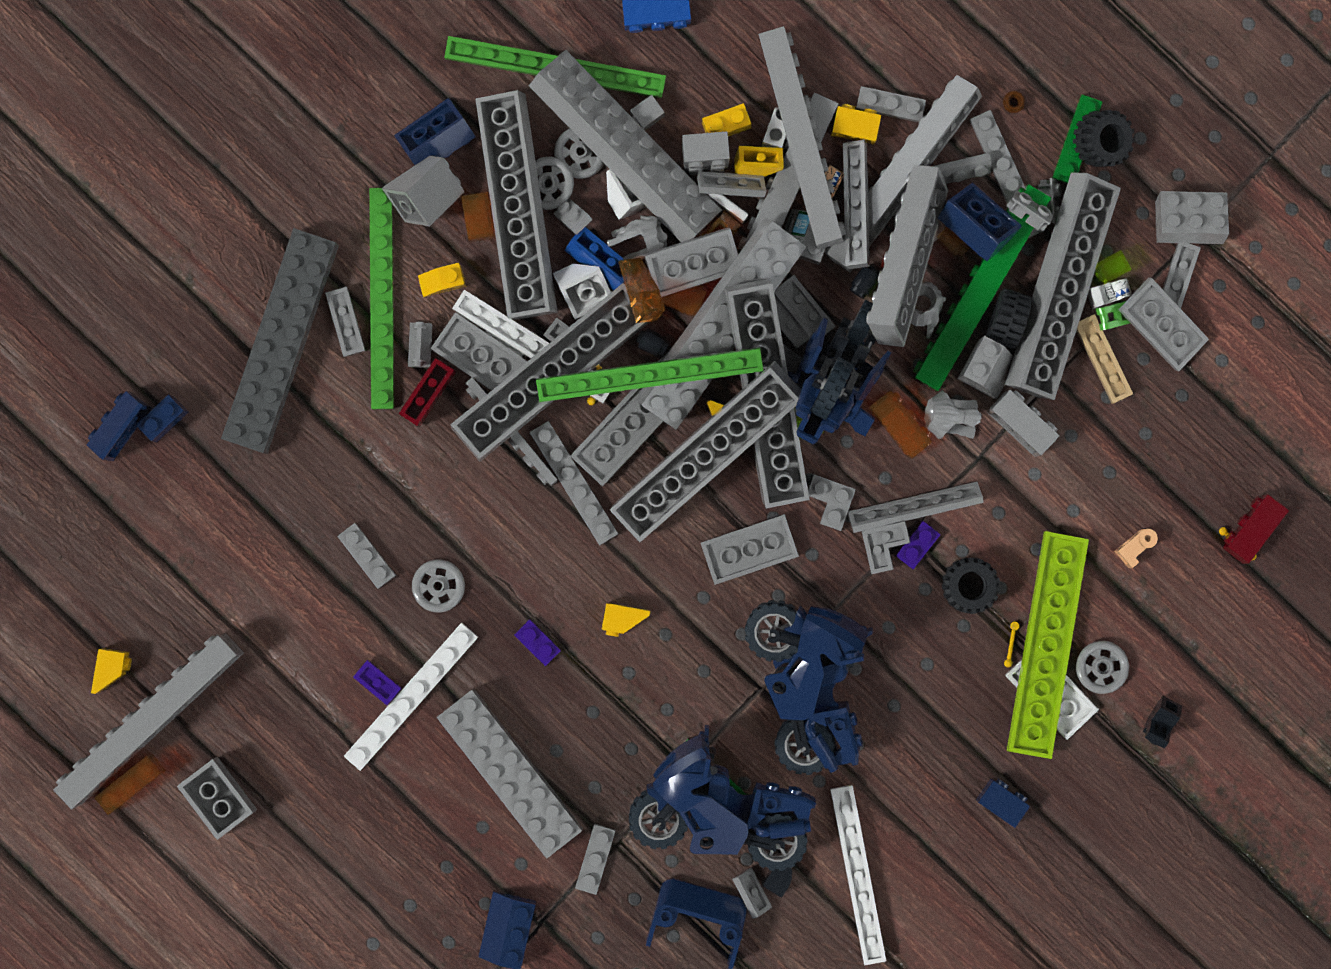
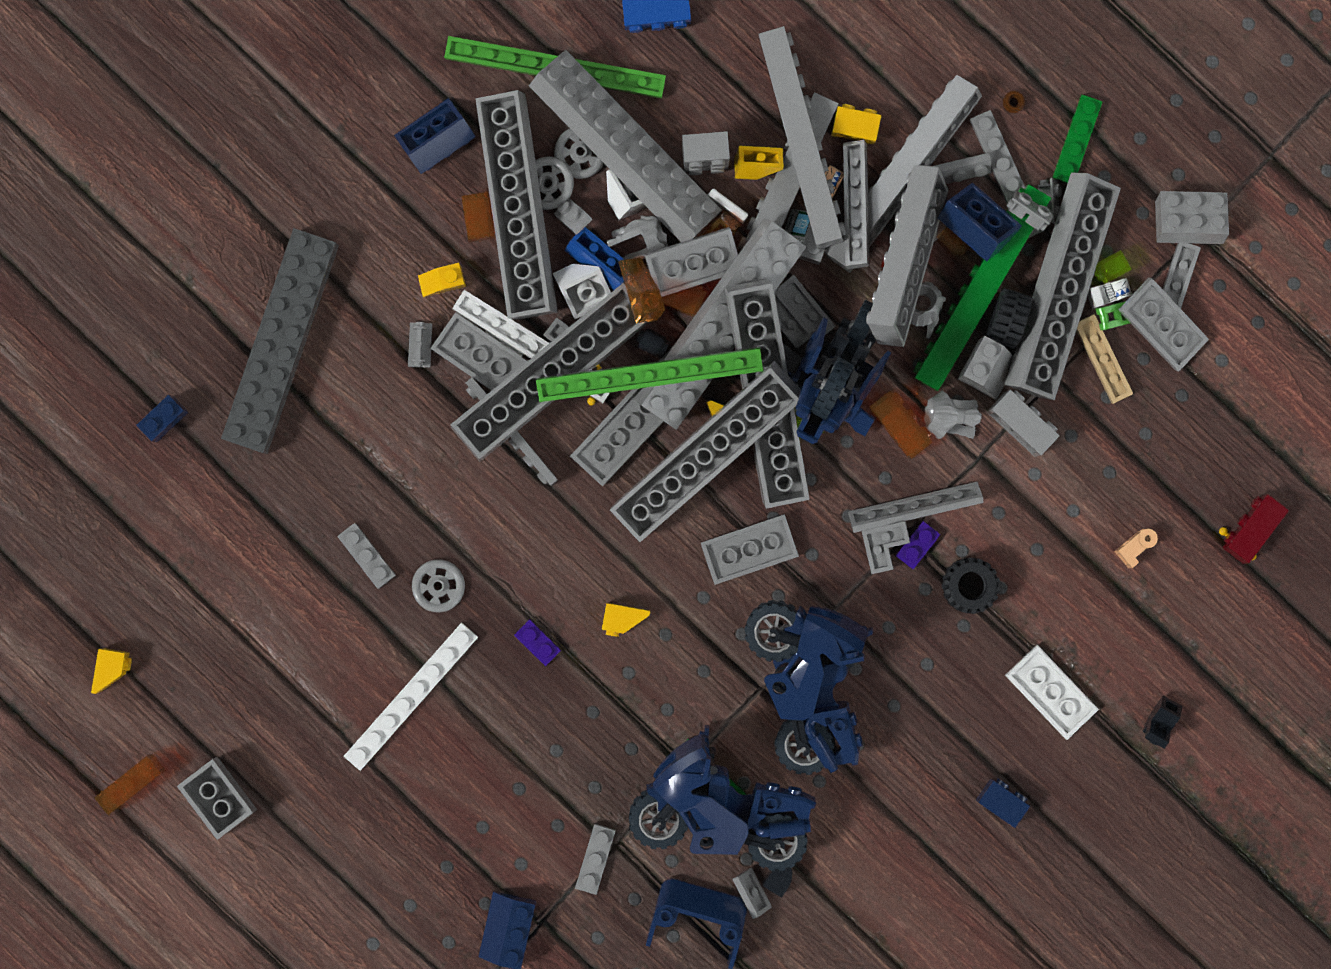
(117, 426): dark blue slope -> none
(148, 721): light grey brick -> none
(345, 321): light grey plate -> none
(377, 682): dark purple plate -> none
(381, 300): bright green plate -> none
(424, 191): light grey slope -> none
(427, 392): dark red brick -> none
(510, 773): light grey brick -> none
(574, 483): light grey plate -> none
(647, 113): light grey brick -> none
(731, 120): yellow brick -> none
(731, 184): light grey plate -> none
(775, 133): white leg -> none
(837, 498): light grey plate -> none
(858, 875): white plate -> none
(865, 282): black brick -> none
(891, 104): light grey plate -> none
(1014, 626): yellow hinge -> none
(1047, 645): lime plate -> none
(1084, 669): light grey plate -> none
(1118, 142): black tyre -> none

